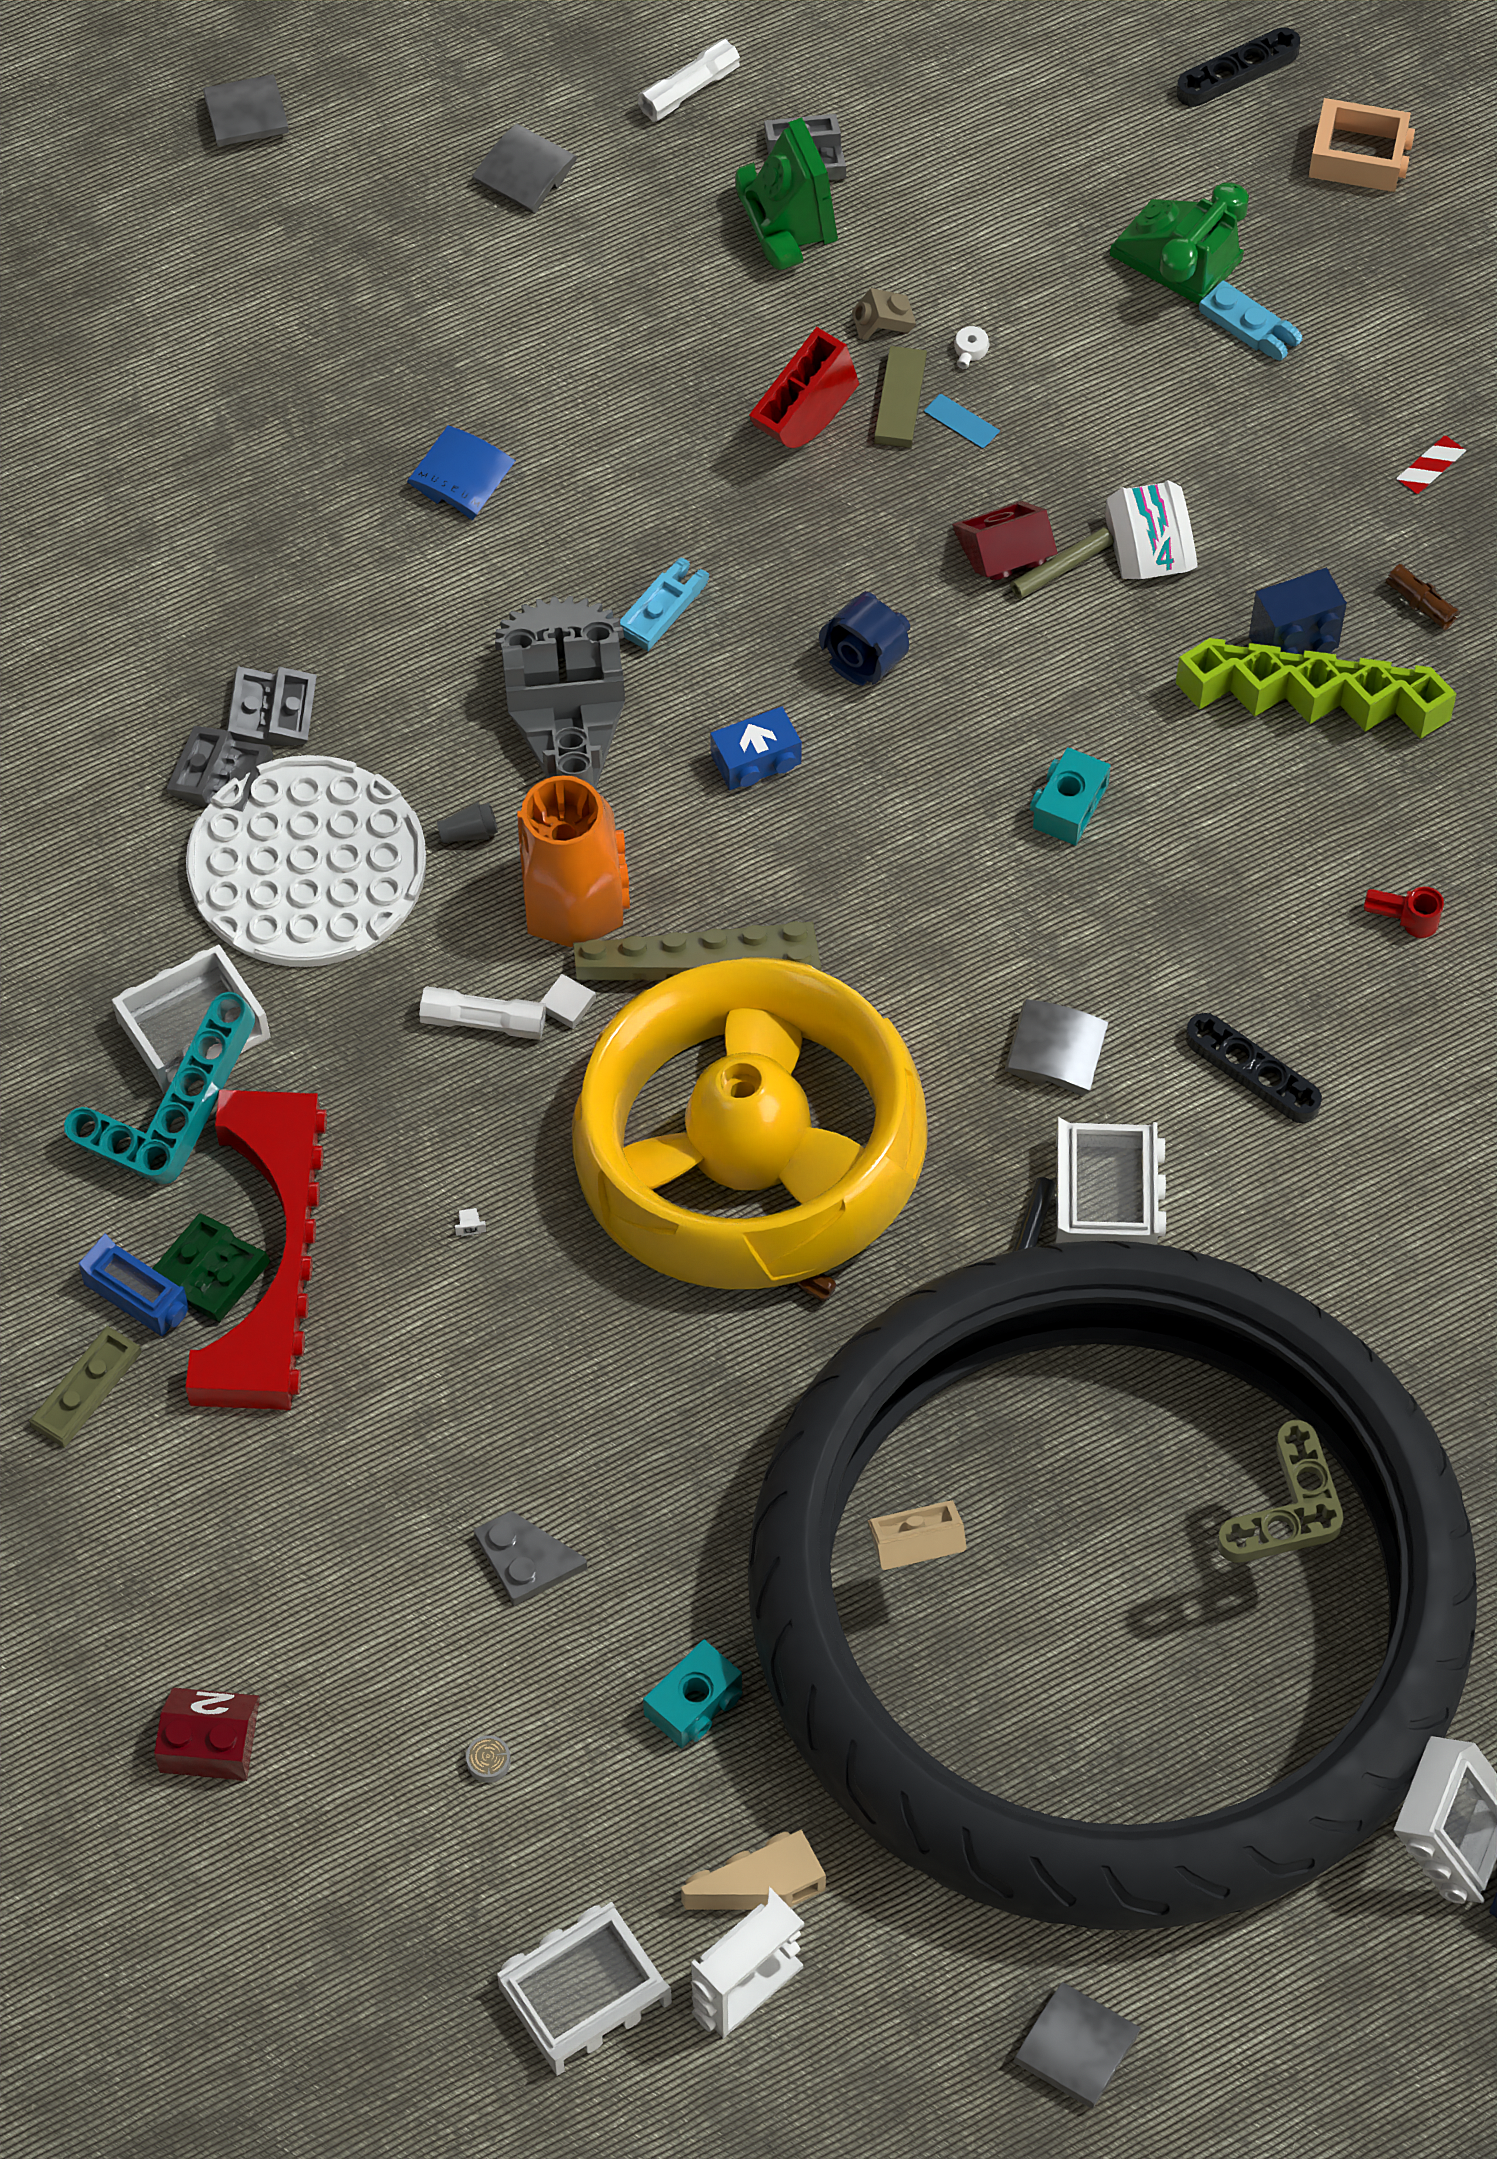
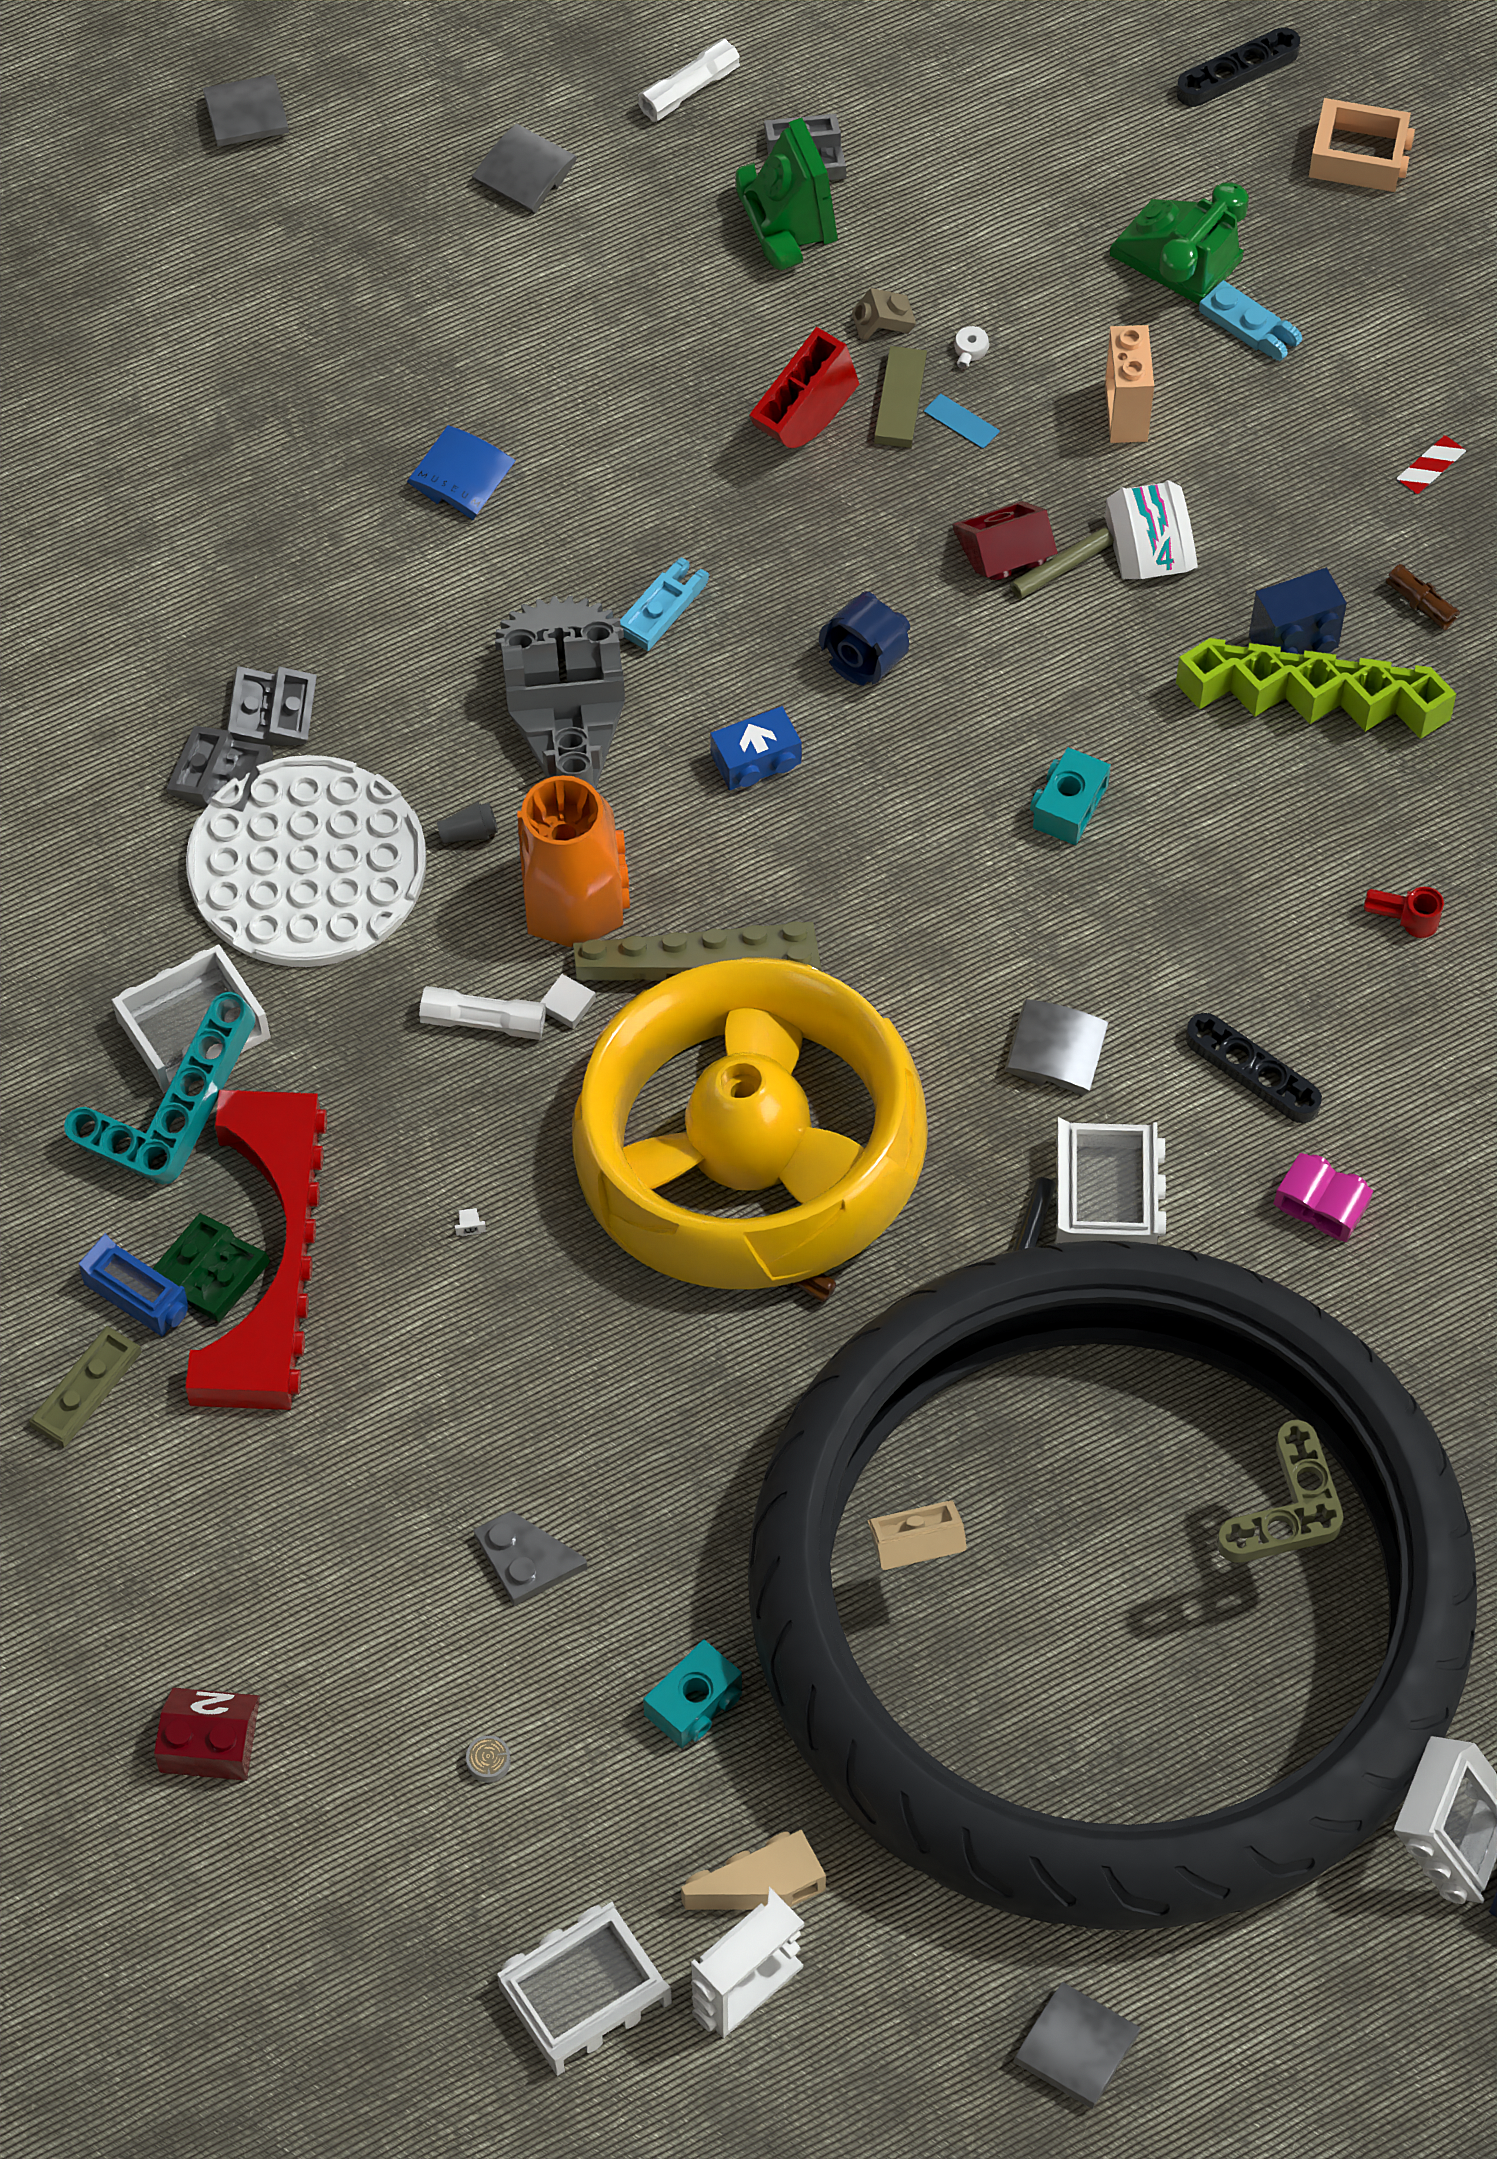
(1129, 383): none -> light nougat window
(1323, 1196): none -> dark pink brick

